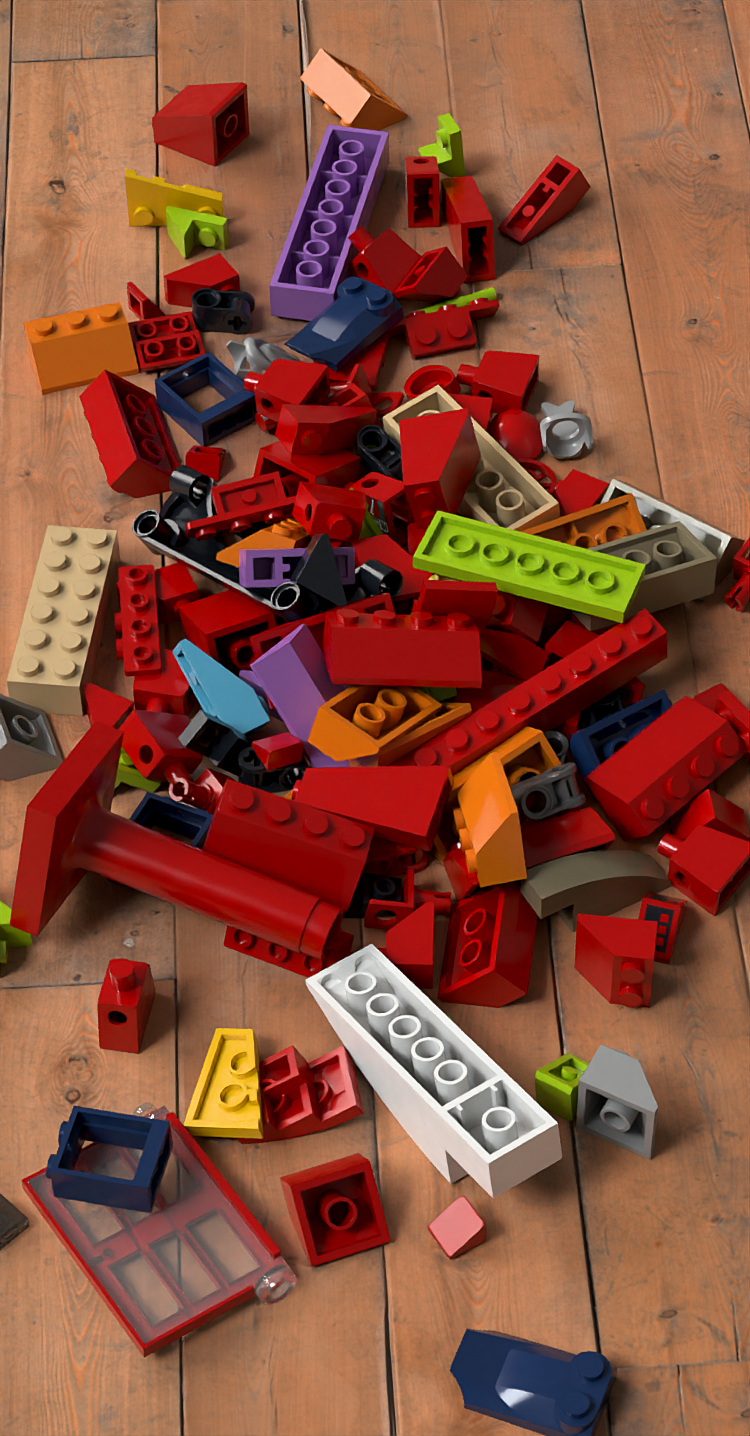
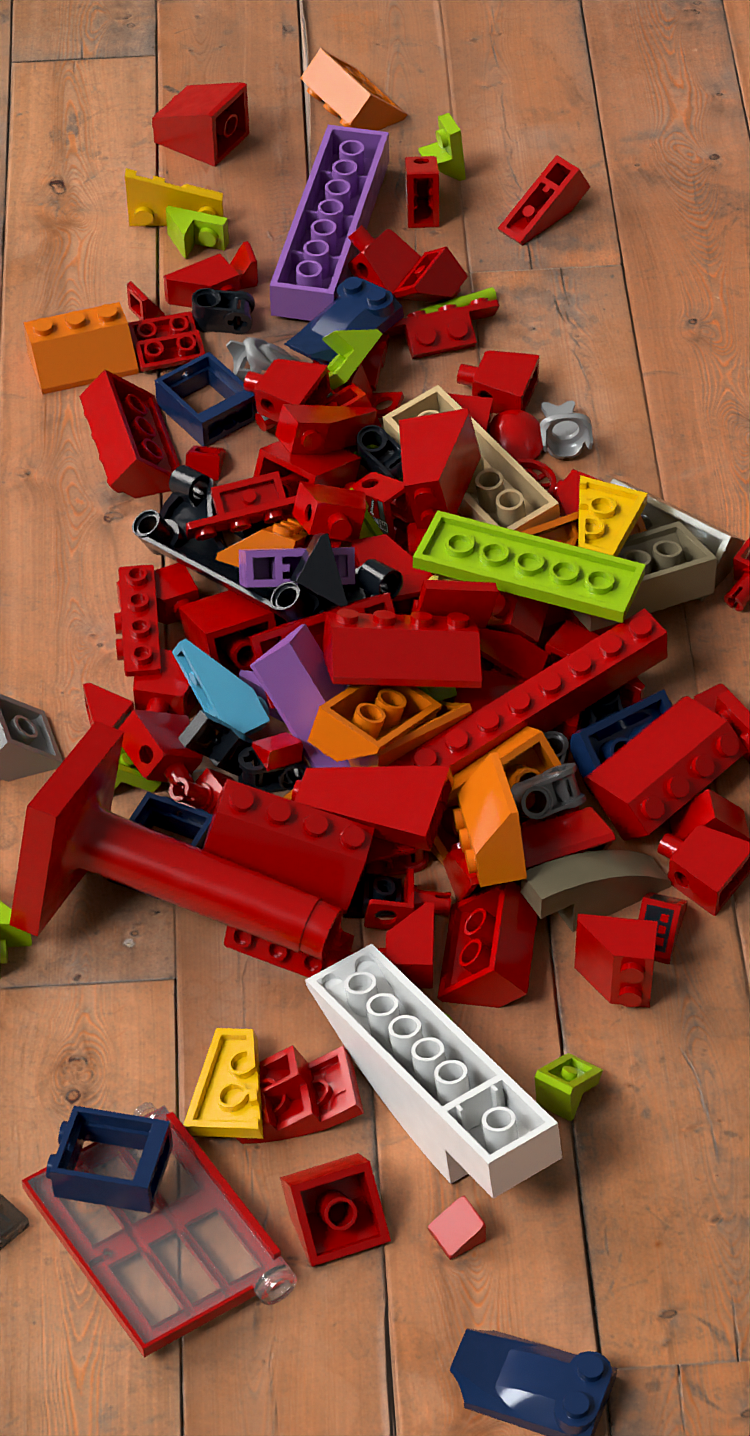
(64, 619): tan brick -> none
(130, 991): red torso -> none
(246, 266): none -> red slope
(351, 349): none -> lime slope
(429, 377): red hat -> none
(469, 227): red slope -> none
(607, 515): none -> yellow wing
(617, 1102): light grey slope -> none

